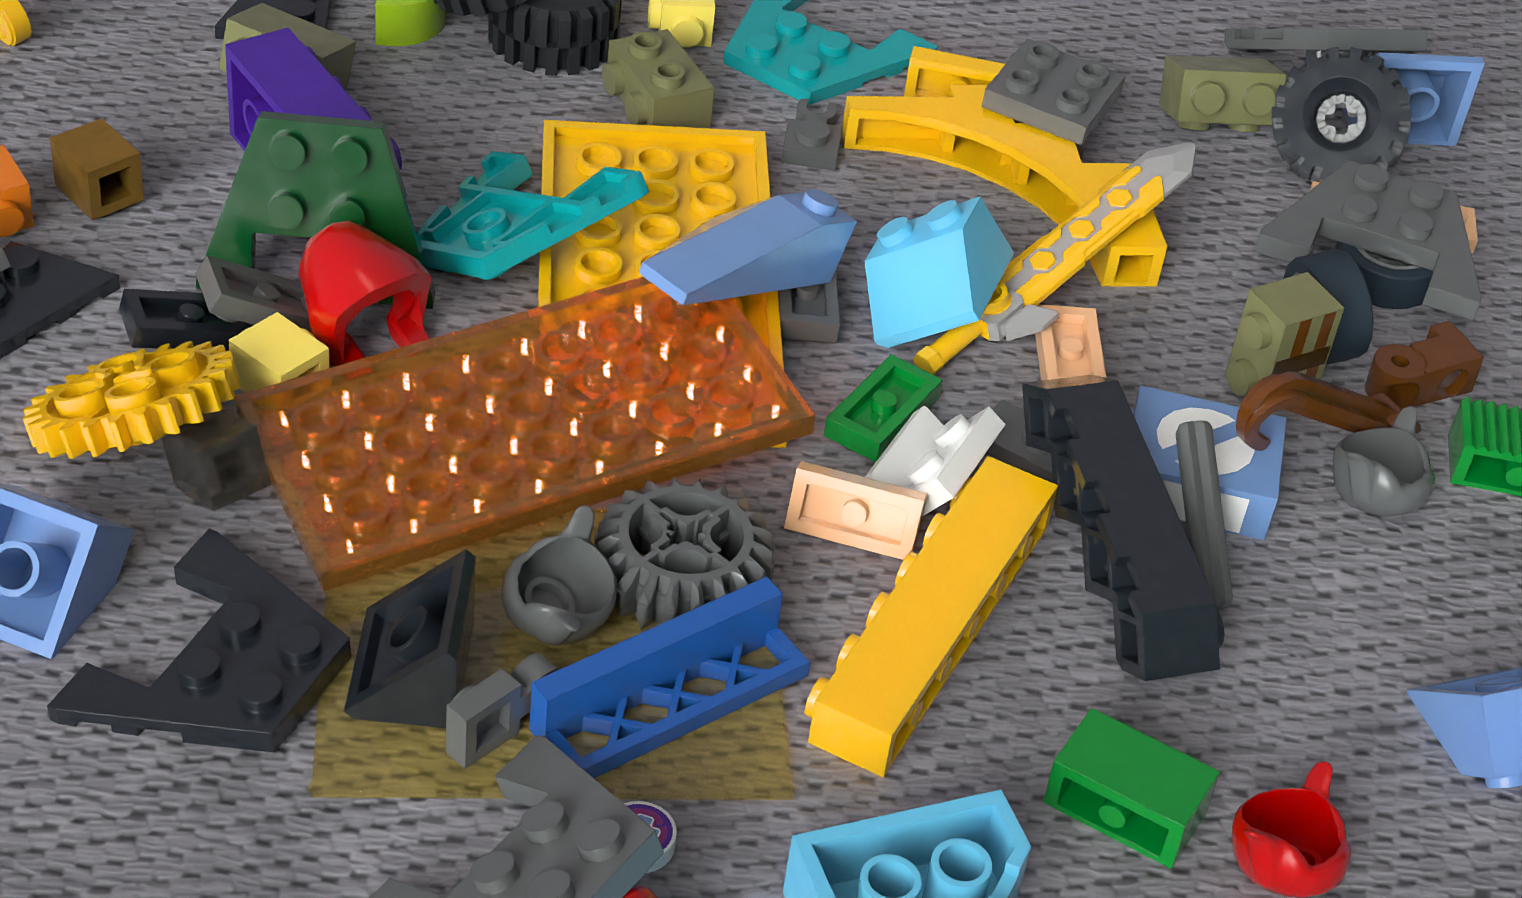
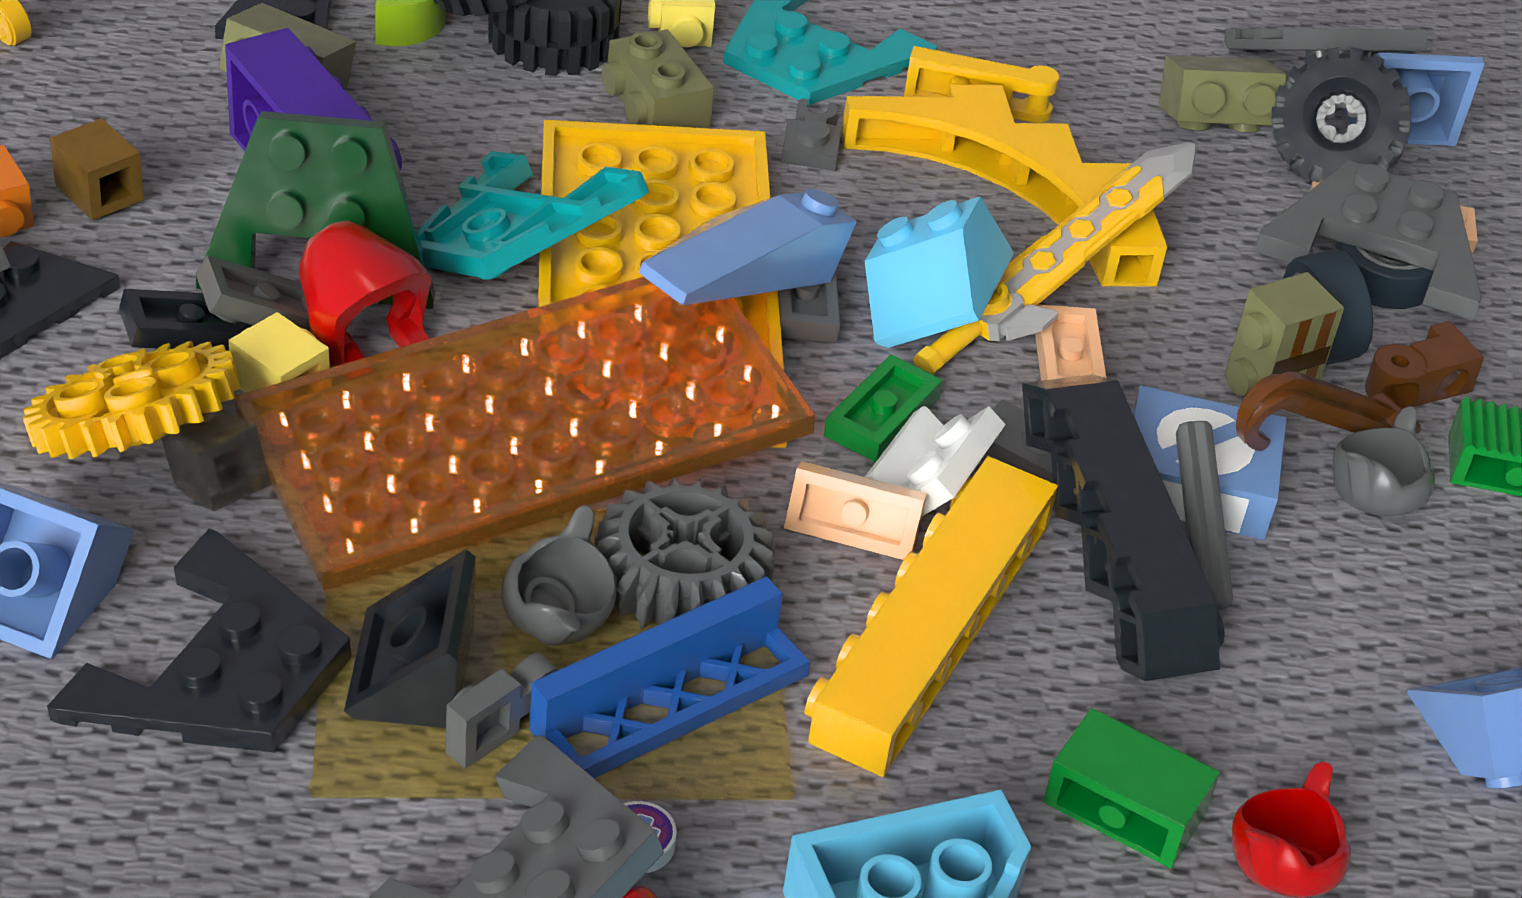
(1054, 91): dark grey plate -> none

